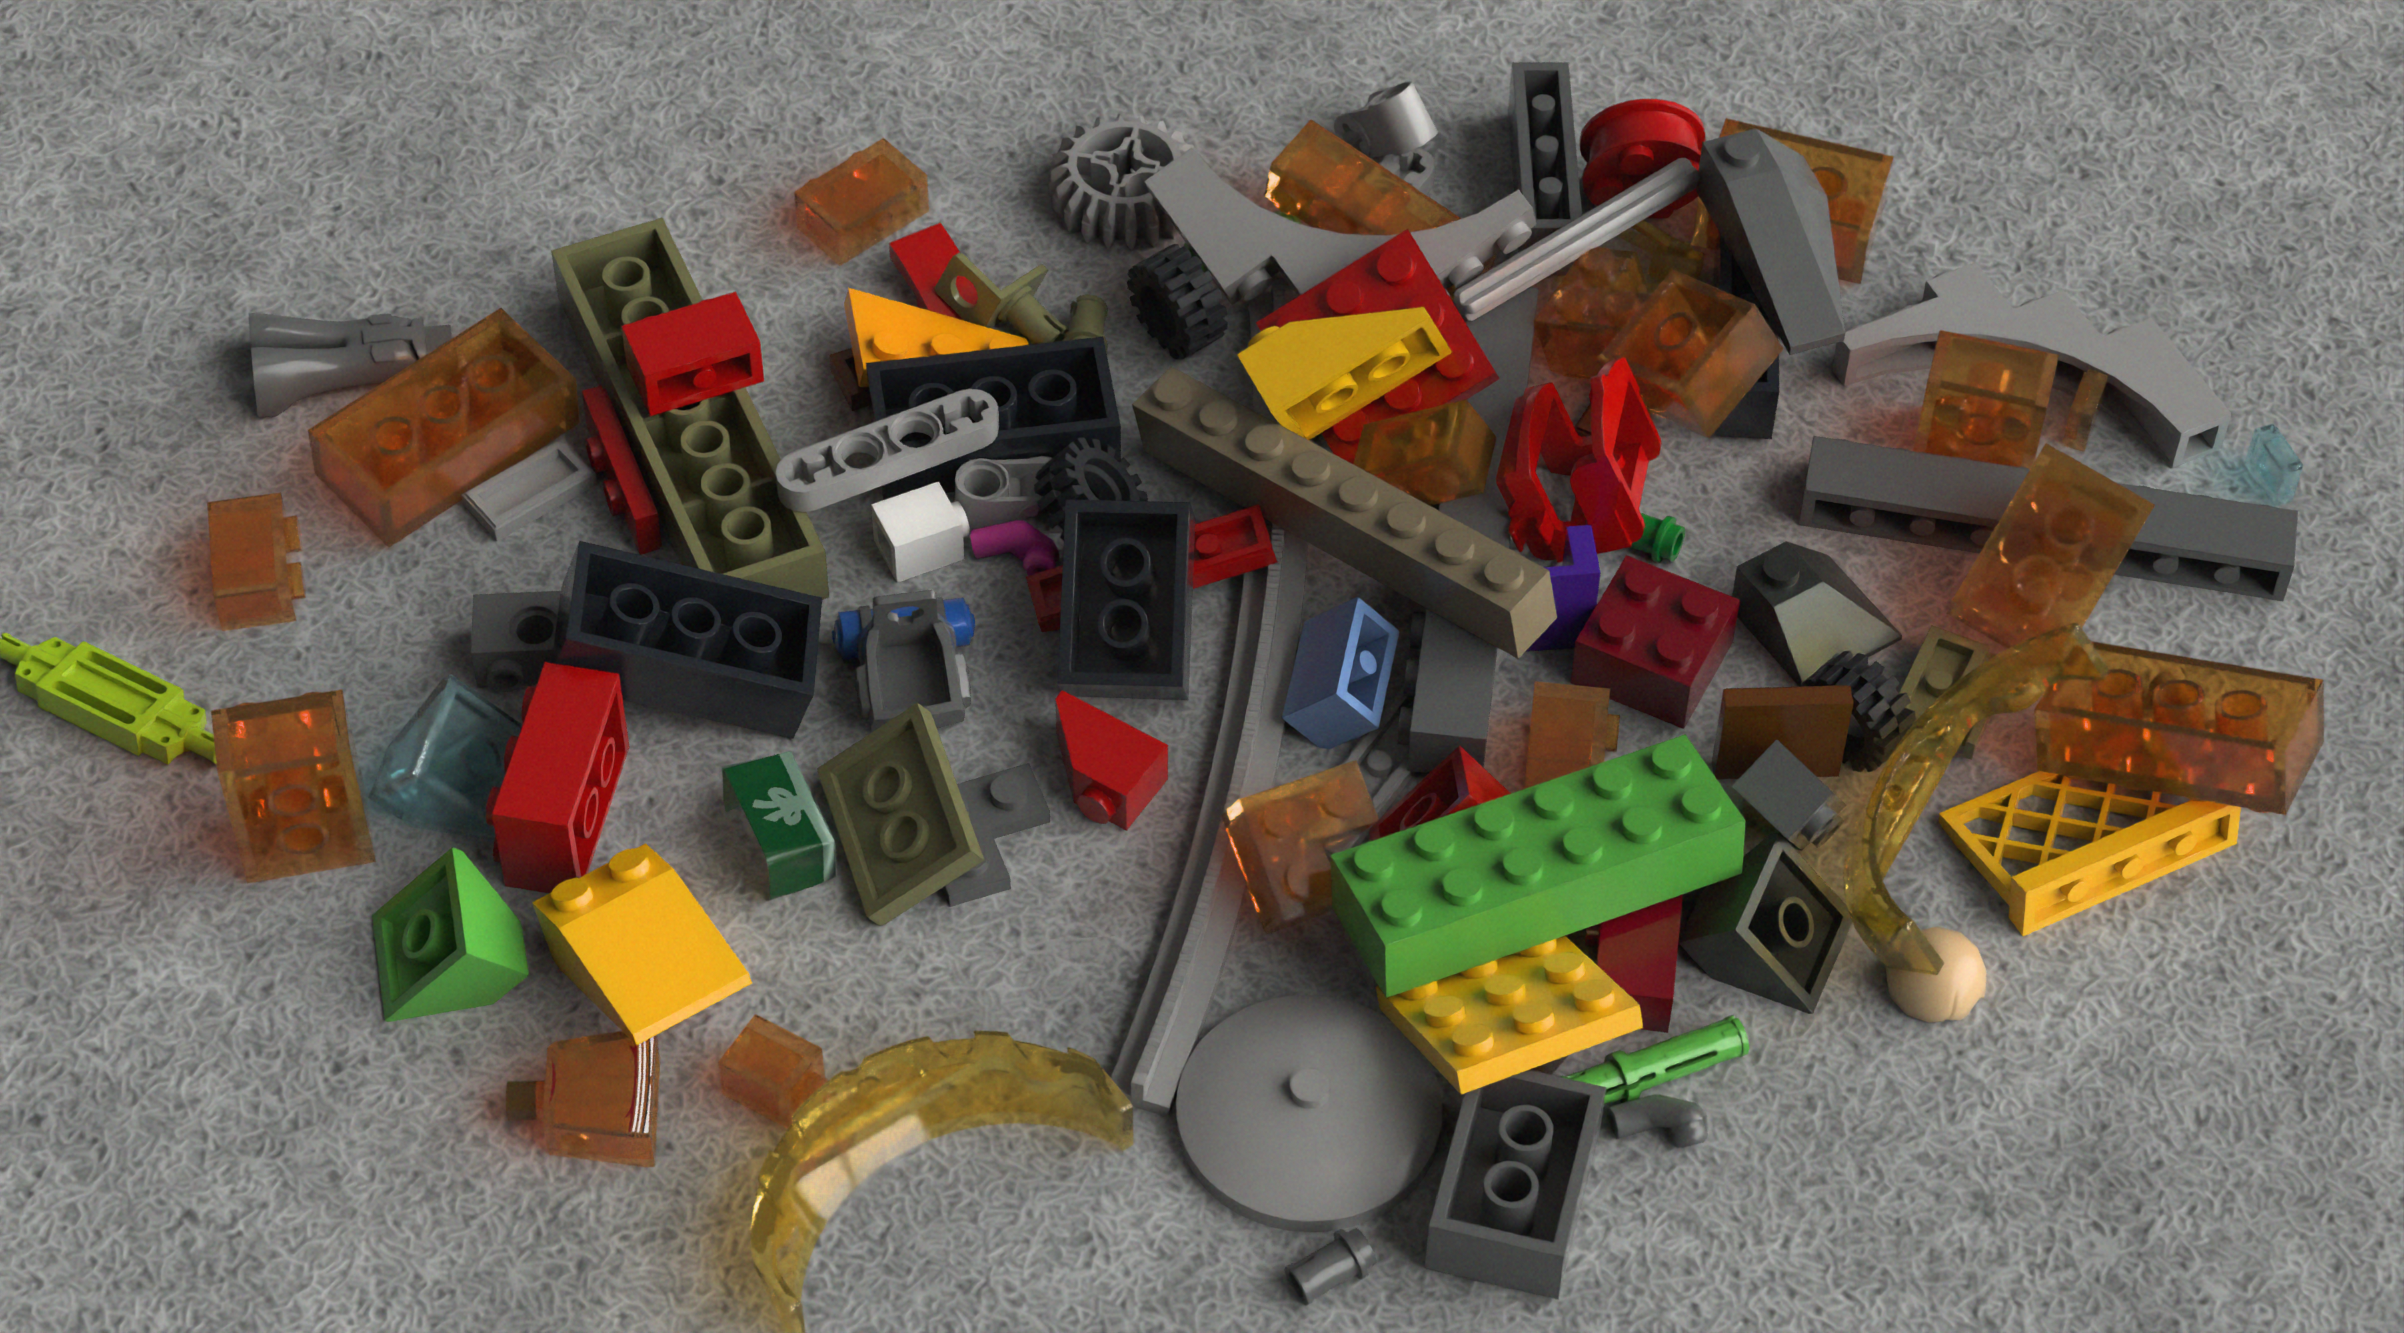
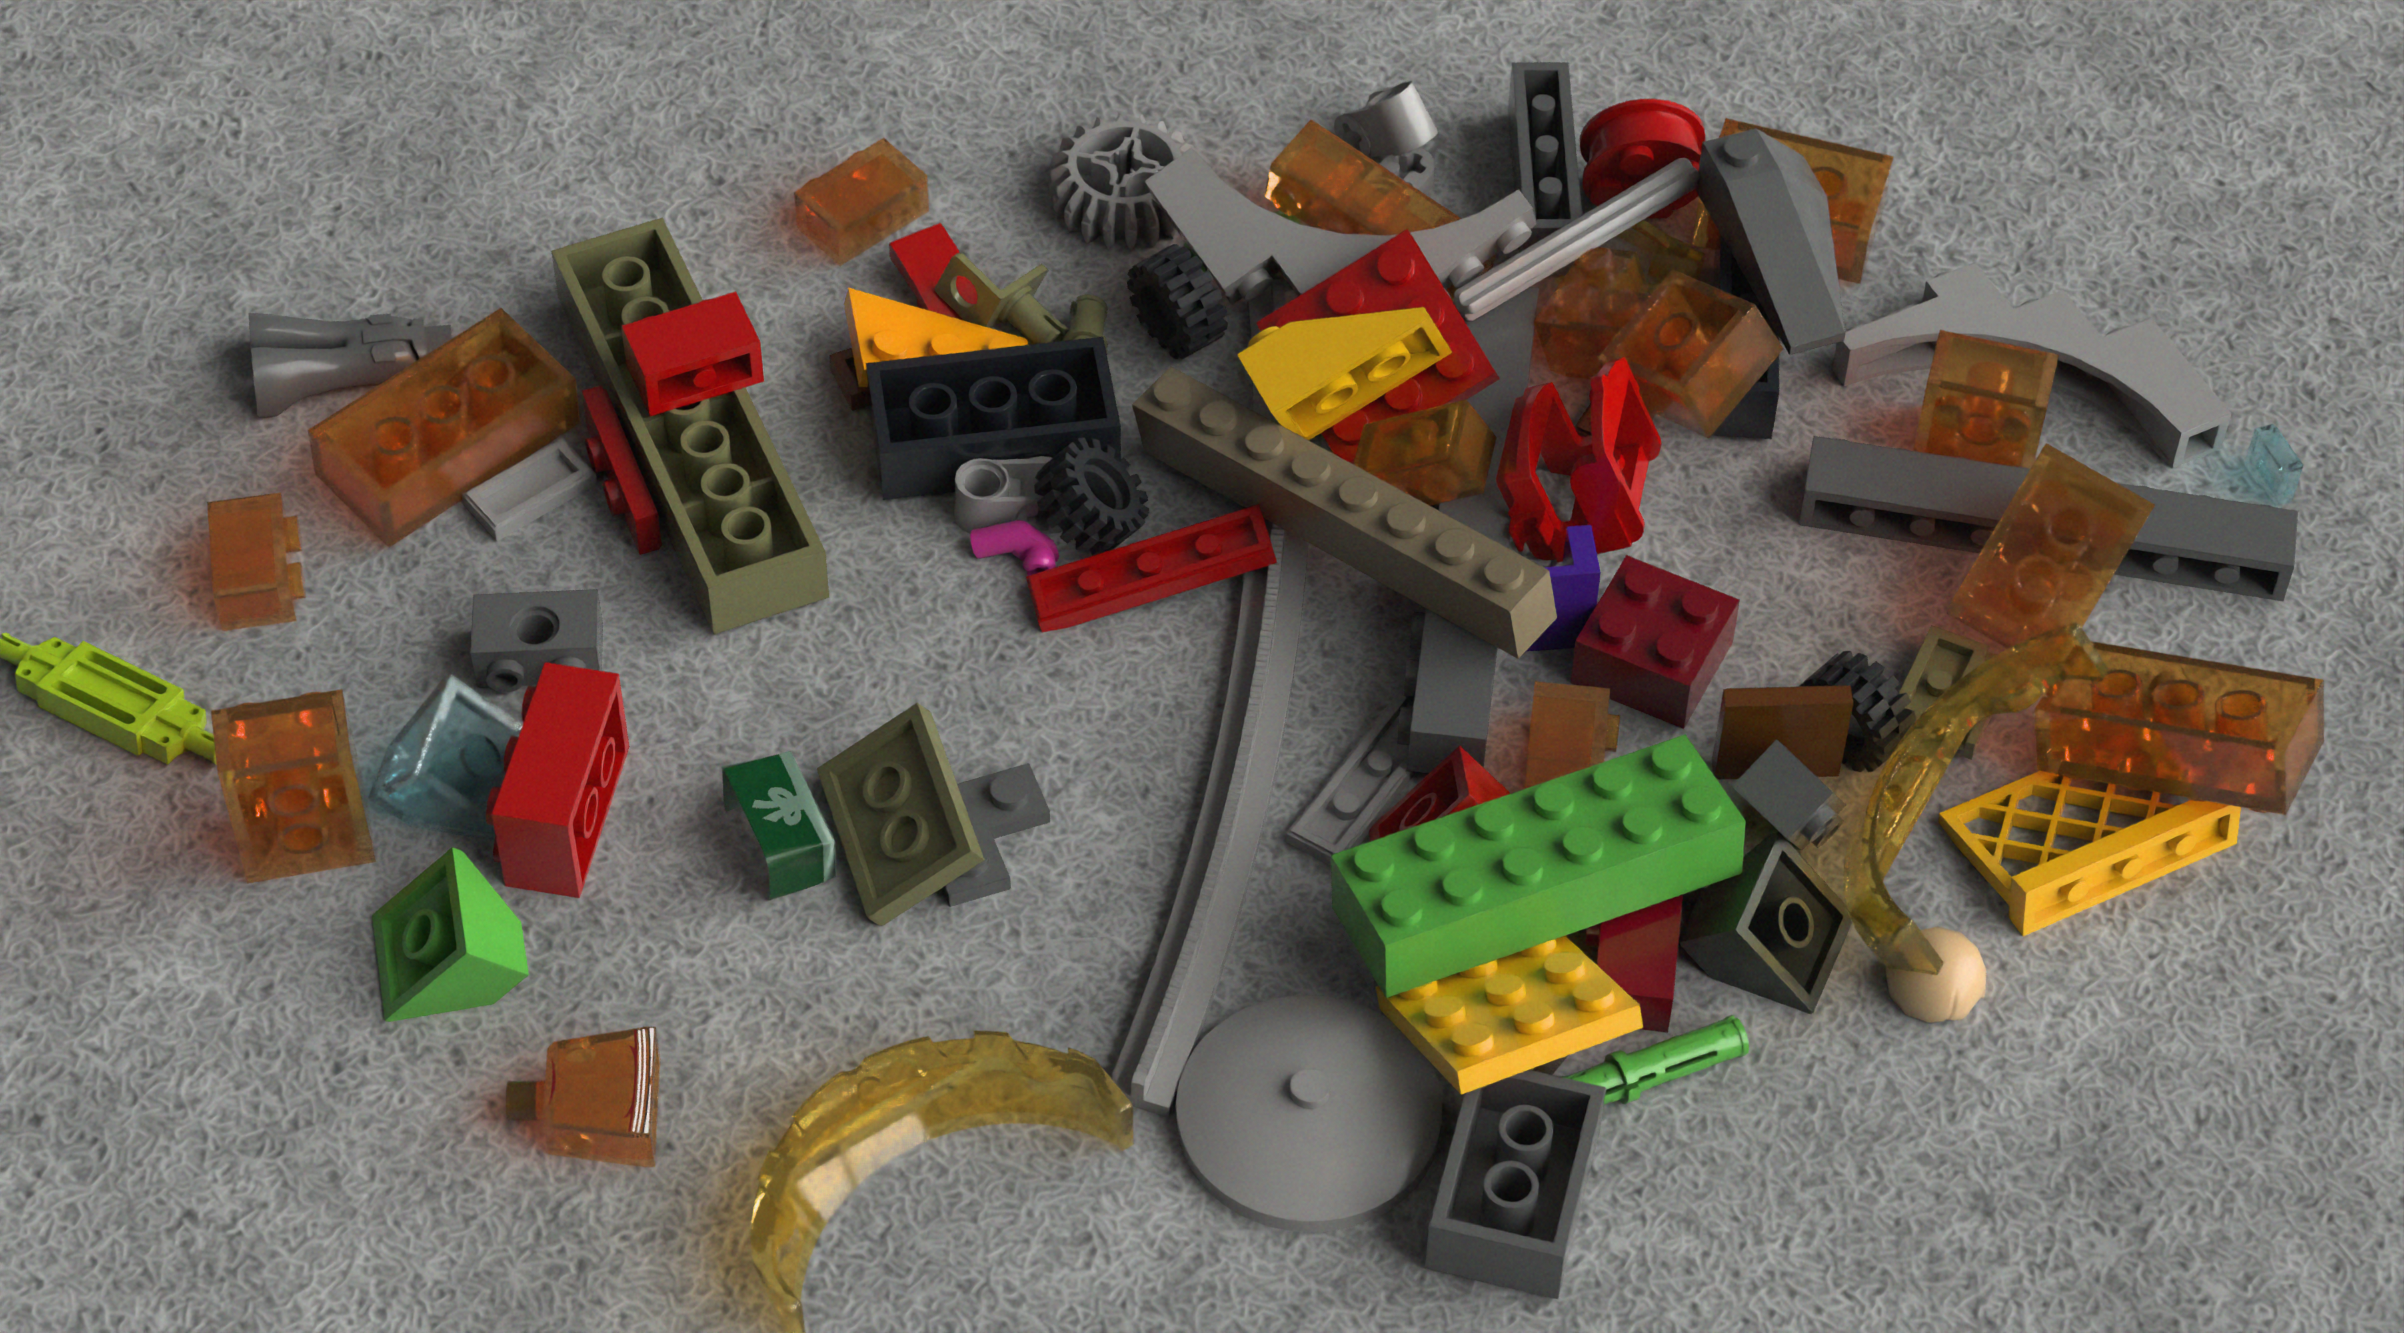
(638, 943): yellow slope -> none
(691, 638): black brick -> none
(771, 1070): clear orange brick -> none
(883, 442): light grey beam -> none
(908, 655): dark grey piece -> none
(919, 531): white brick -> none
(1108, 762): red slope -> none
(1127, 599): black brick -> none
(1283, 839): clear orange brick -> none
(1331, 1265): dark grey pin -> none
(1341, 674): medium blue brick -> none
(1656, 1112): dark grey arm -> none
(1661, 538): green pin -> none
(1807, 609): pearl dark grey slope -> none
(2085, 410): clear orange tile -> none

